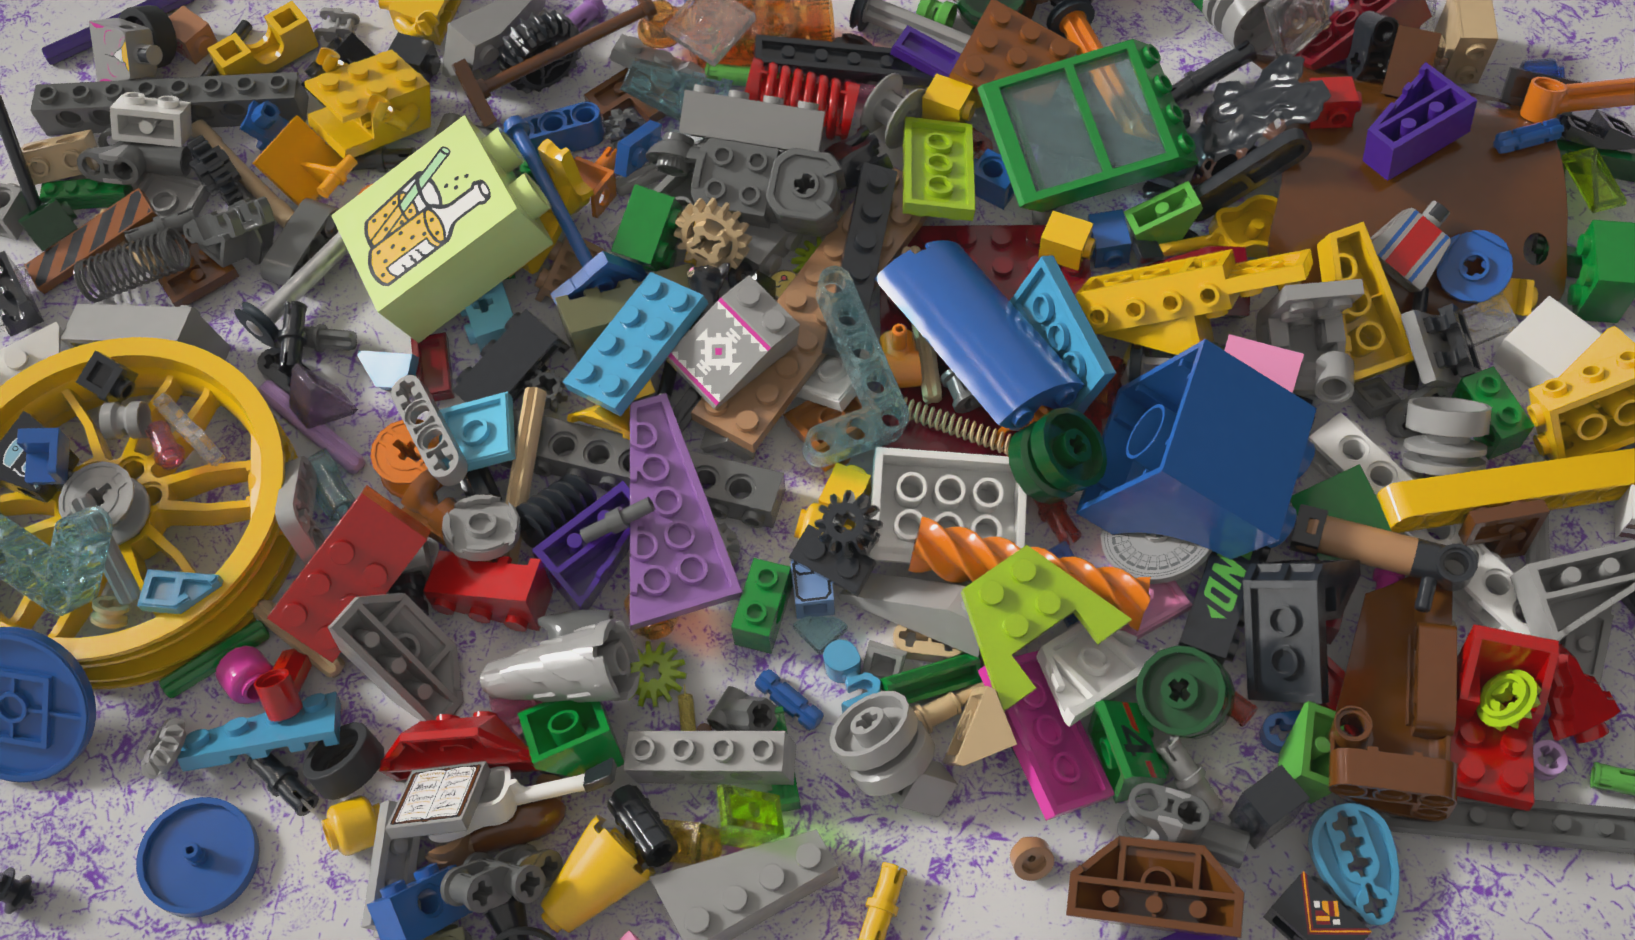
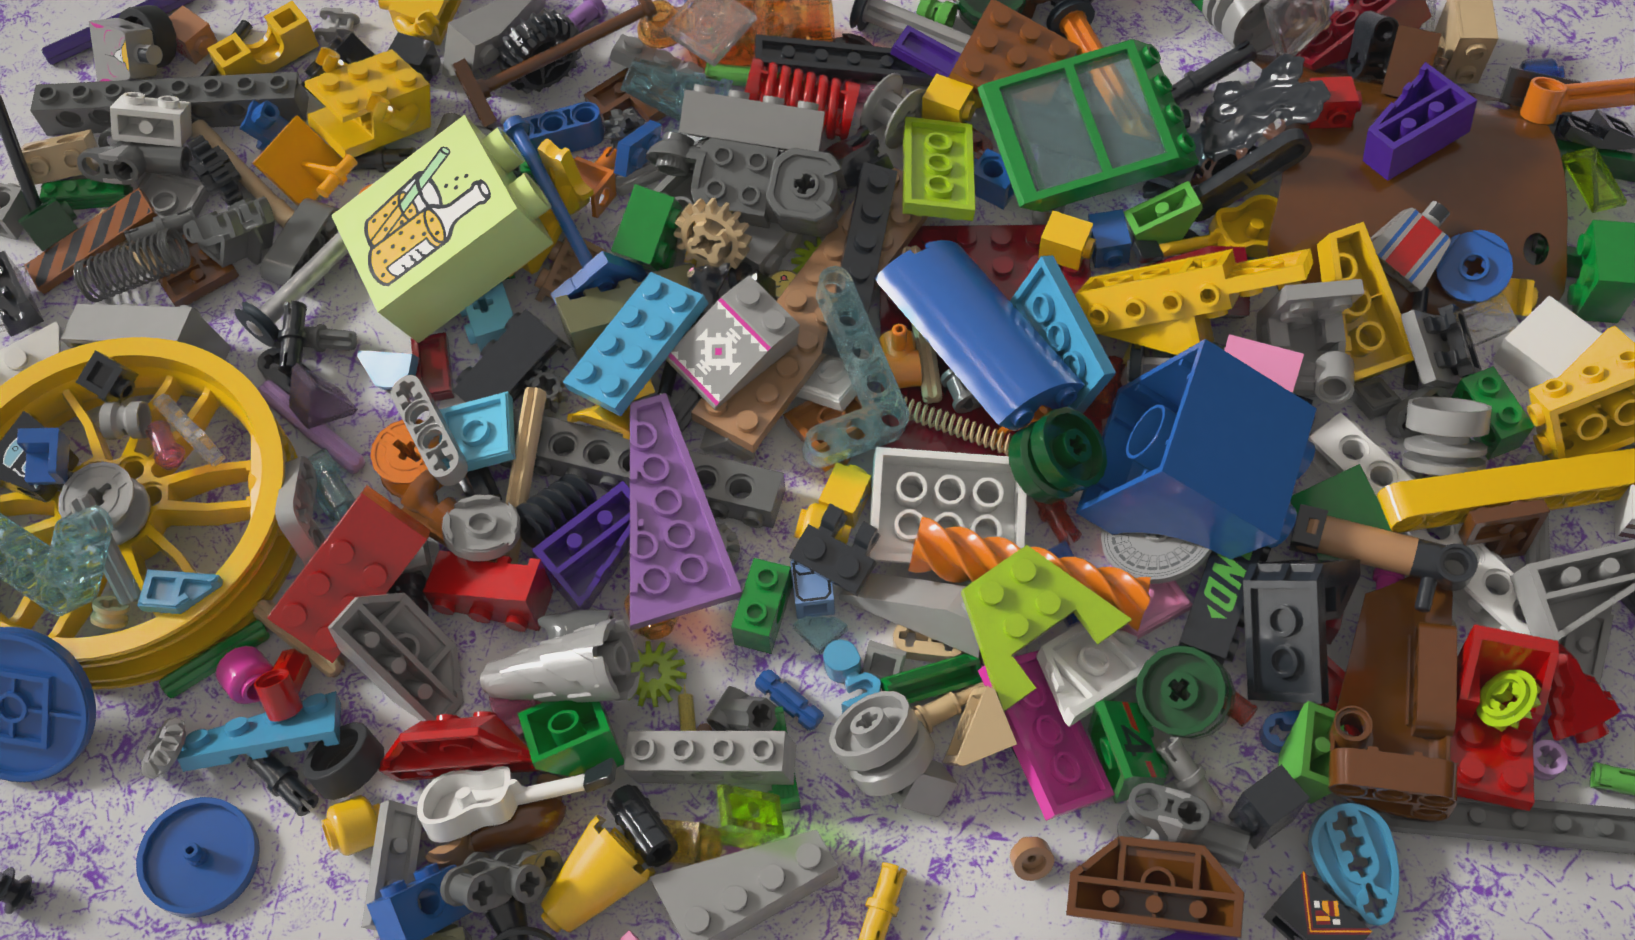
(438, 800): tile -> none
(617, 520): dark grey bar -> none
(848, 509): black gear -> none
(1528, 136): blue axle -> none

